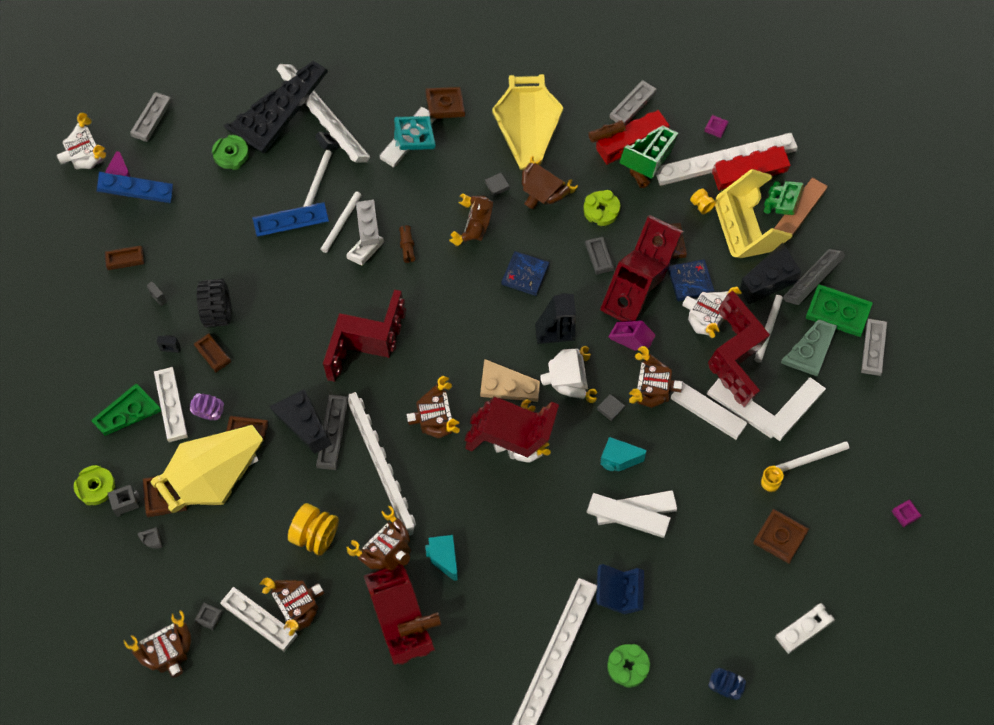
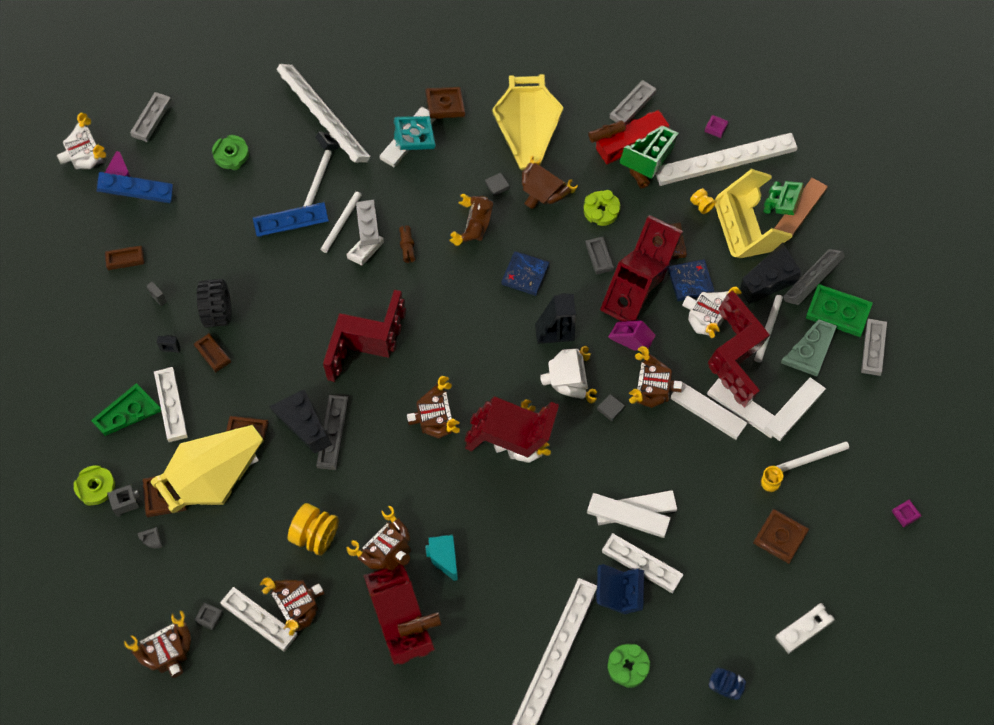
(206, 406): medium lavender gear -> none
(274, 111): black wing -> none
(378, 456): white plate -> none
(507, 384): tan wing -> none
(621, 455): teal slope -> none
(636, 558): none -> white plate
(772, 162): red brick -> none

